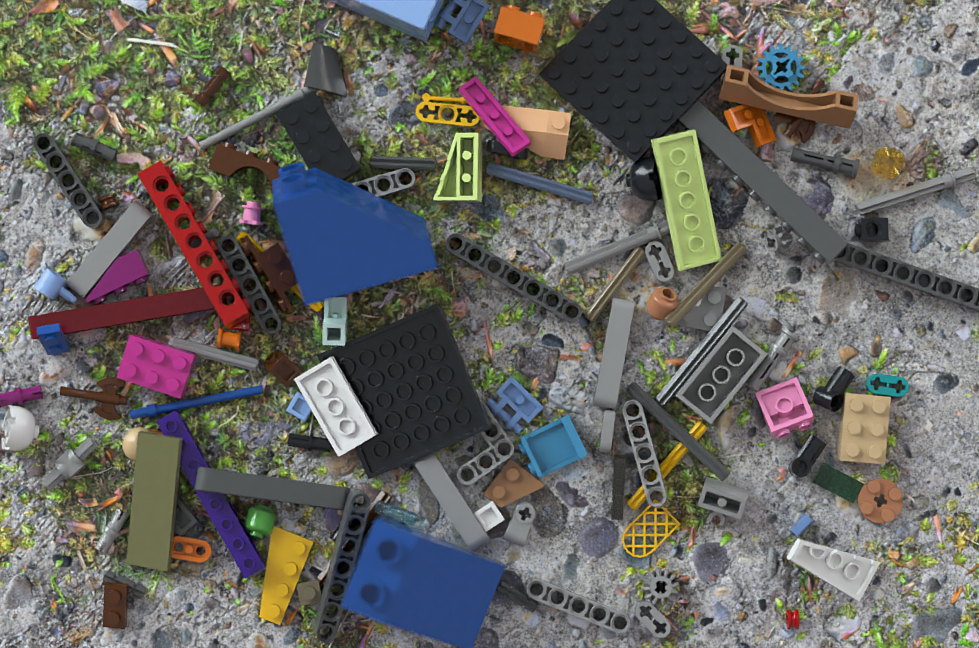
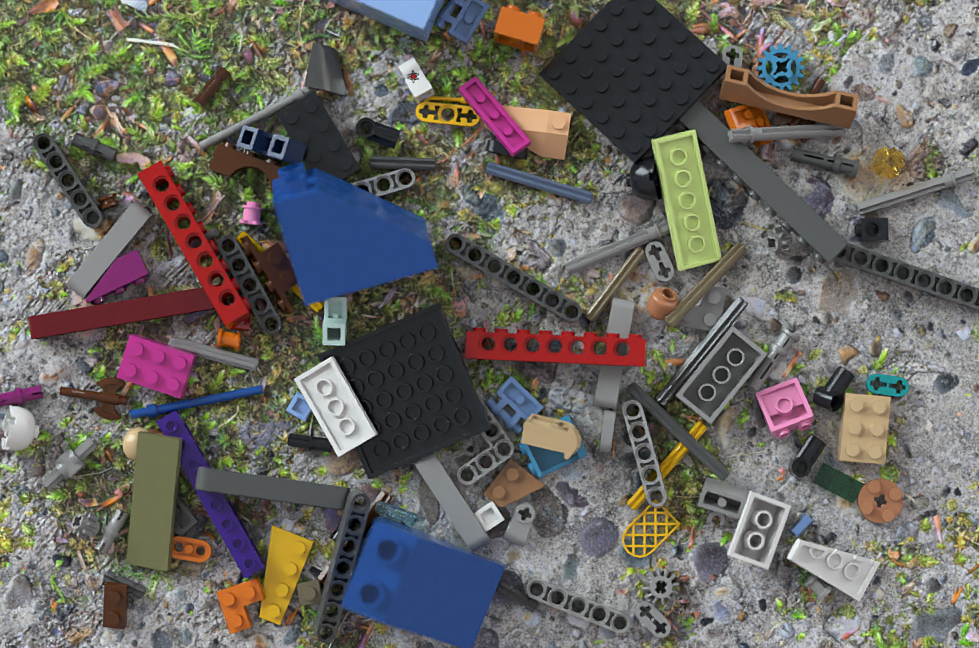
(53, 339): blue plate -> none
(54, 286): light blue piece -> none
(85, 525): none -> light grey gear
(234, 602): none -> orange plate
(259, 521): bright green head -> none
(271, 145): none -> dark blue arch
(281, 367): reddish brown bracket -> none
(380, 133): none -> black piece
(416, 80): none -> white leg
(463, 170): yellowish green wedge -> none
(551, 434): none -> tan piece
(618, 487): clear smoke beam -> none
(635, 358): none -> red brick
(759, 530): none -> white slope
(784, 132): none -> light grey axle
(792, 619): red bush -> none
(818, 586): none -> light grey bush

